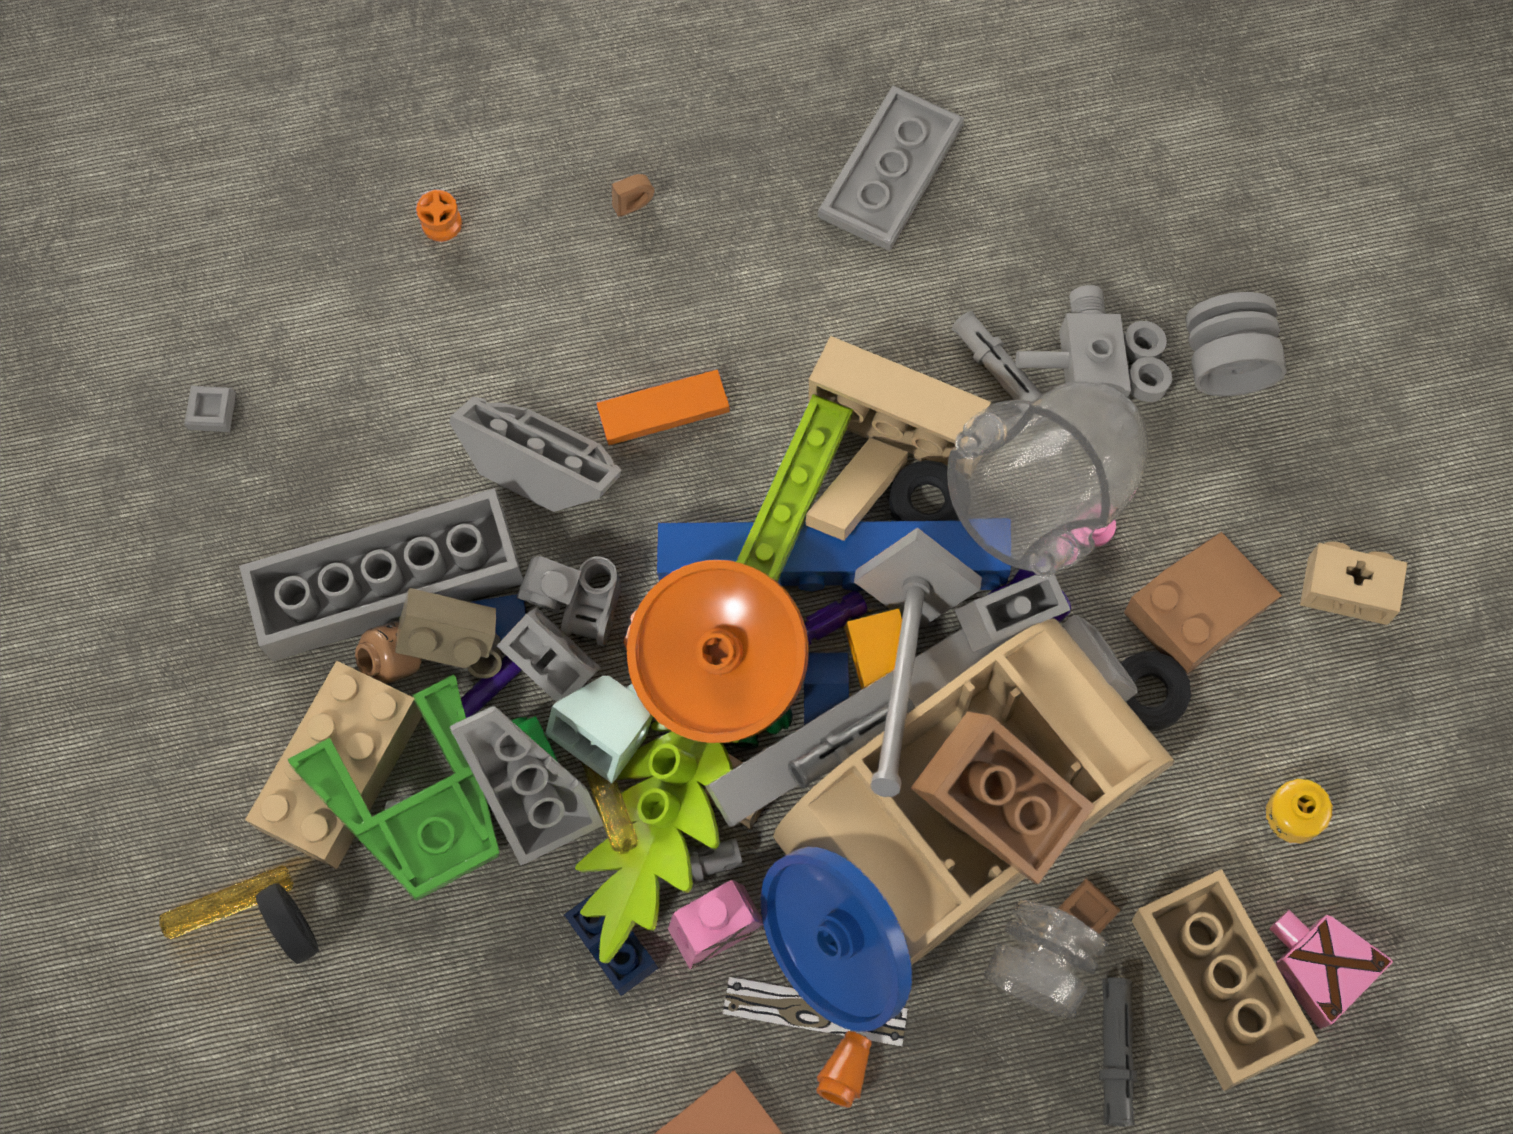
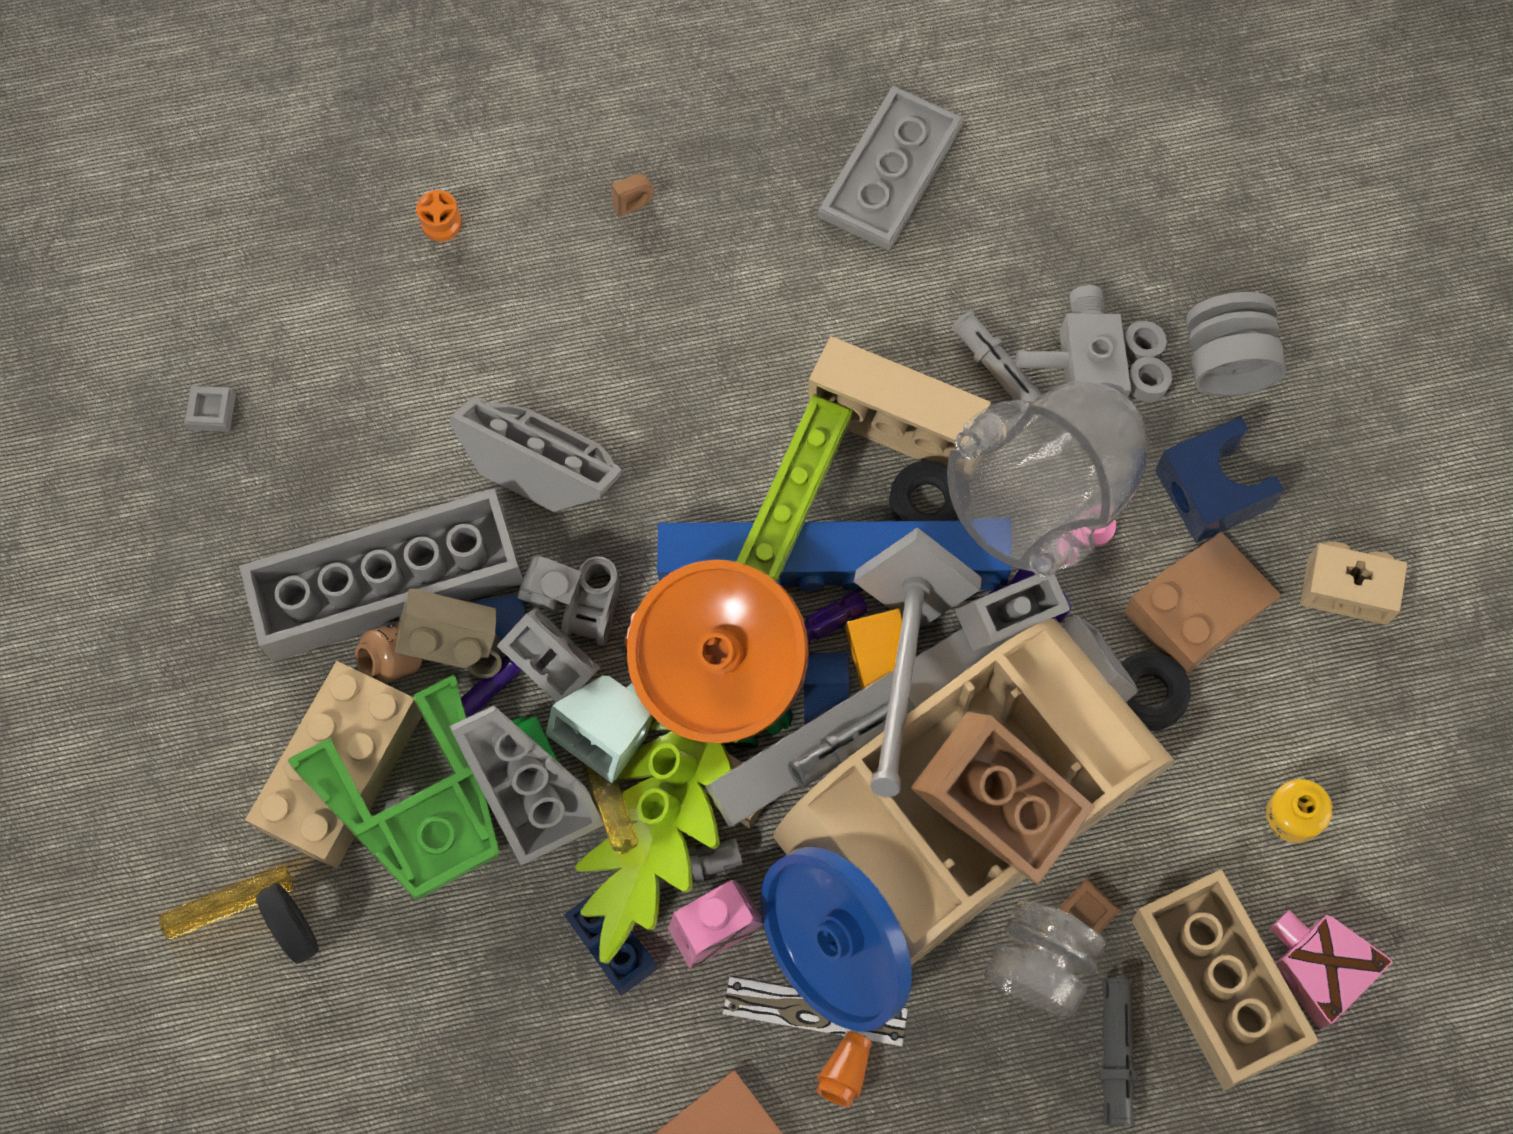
(663, 407): orange tile -> none
(856, 489): tan tile -> none
(1203, 492): none -> dark blue piece

